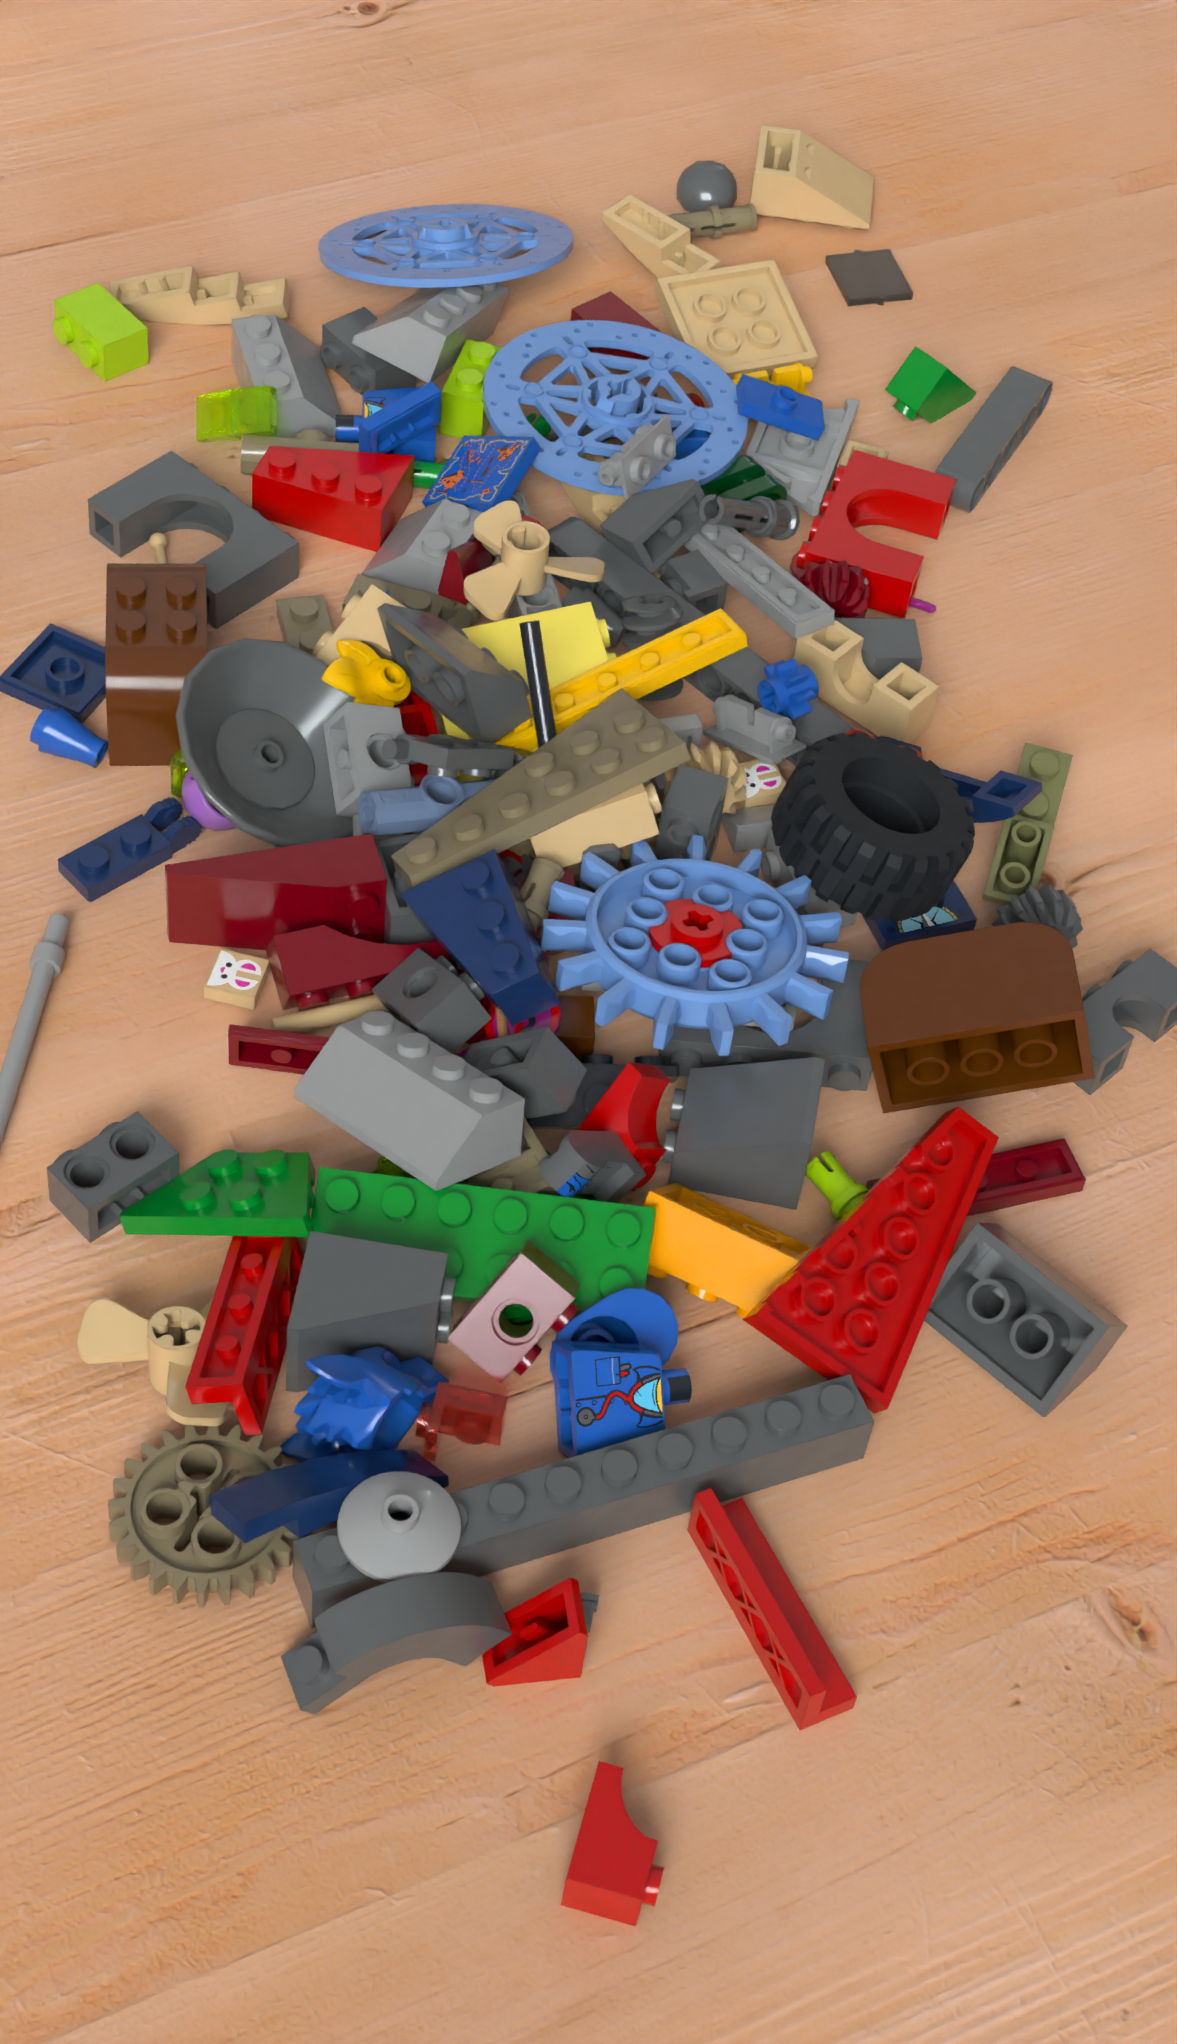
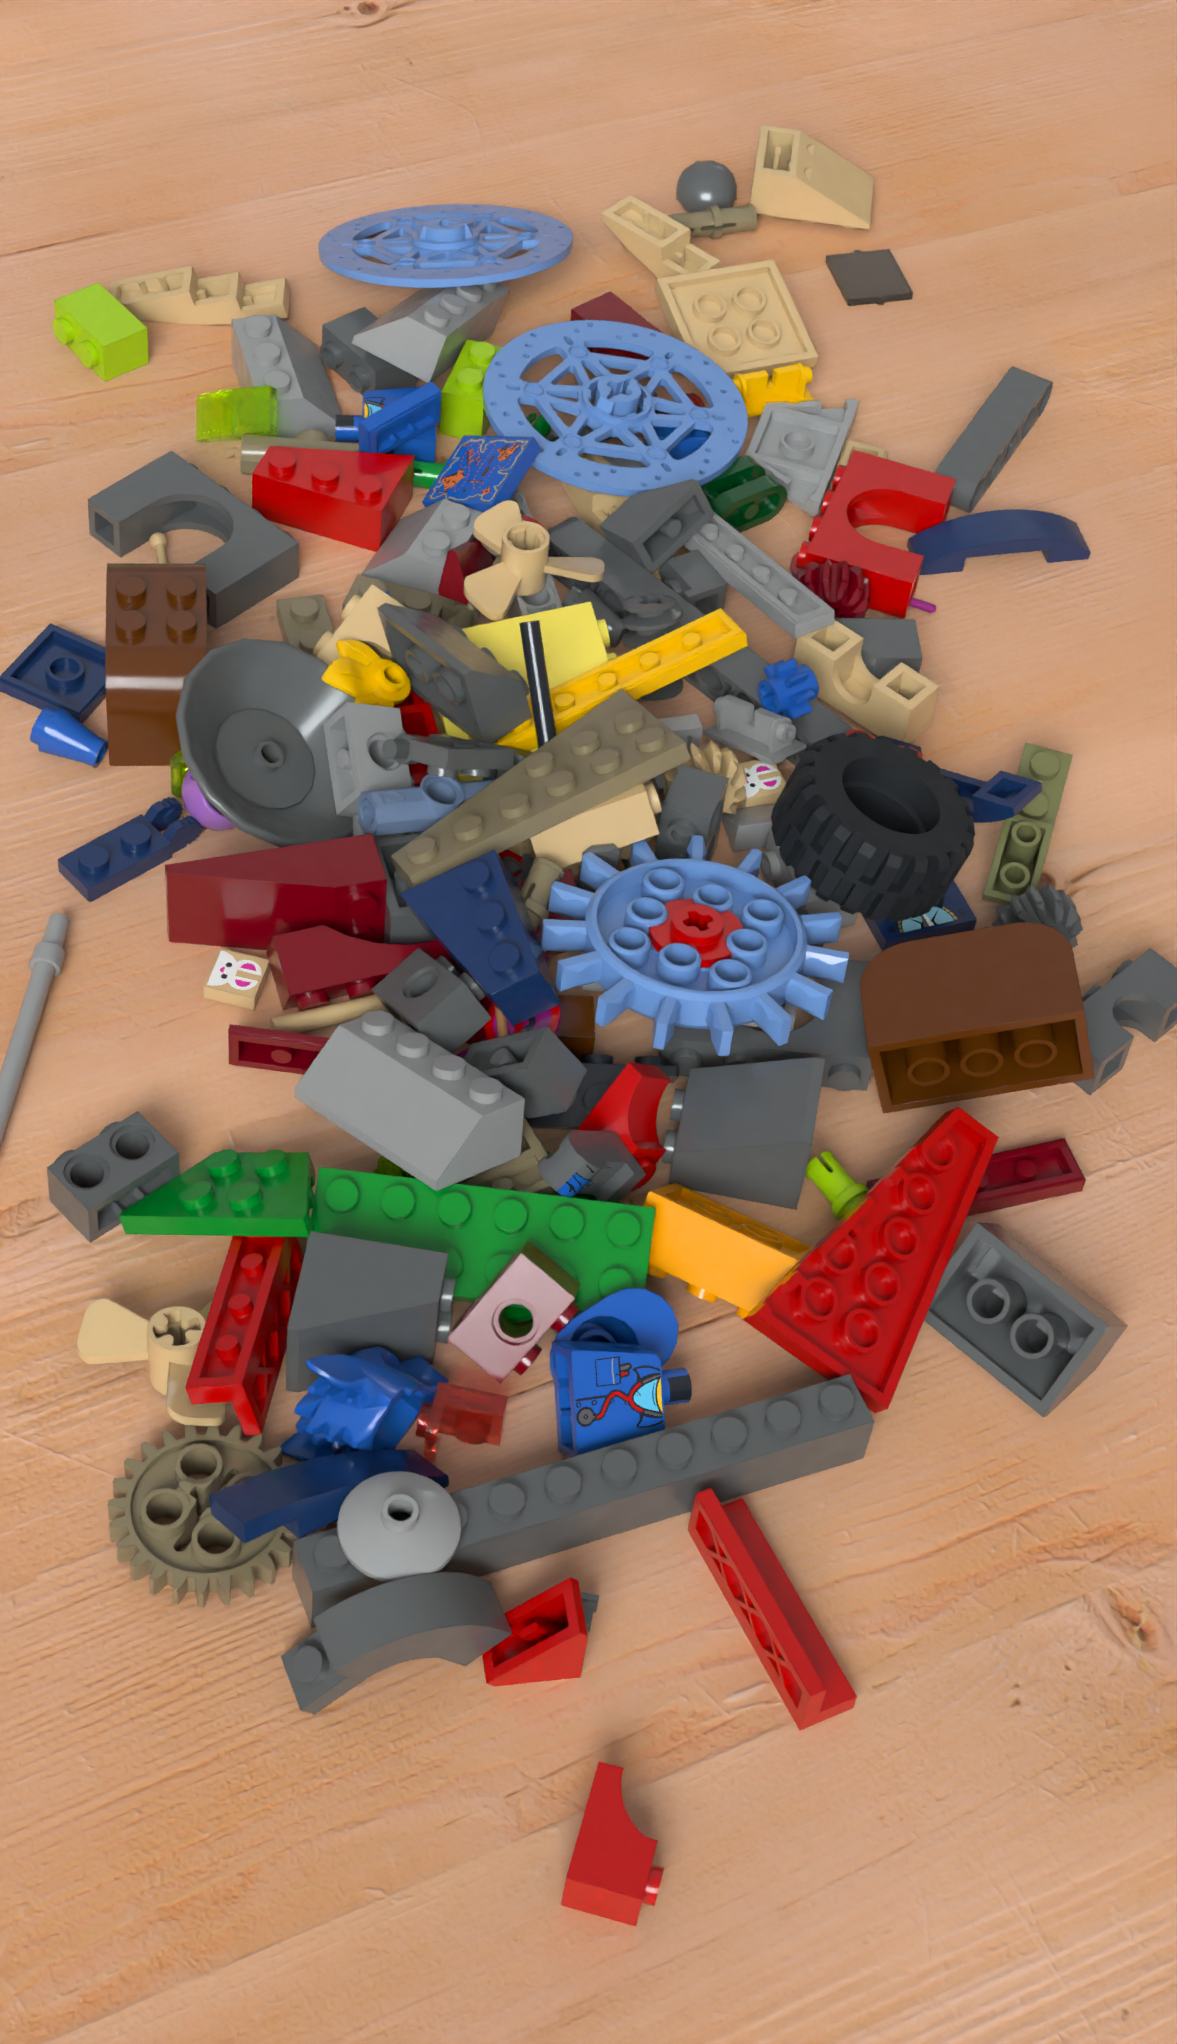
(640, 458): light grey hinge -> none
(757, 516): dark grey pin -> none
(780, 407): blue plate -> none
(927, 388): green slope -> none
(997, 533): none -> dark blue slope

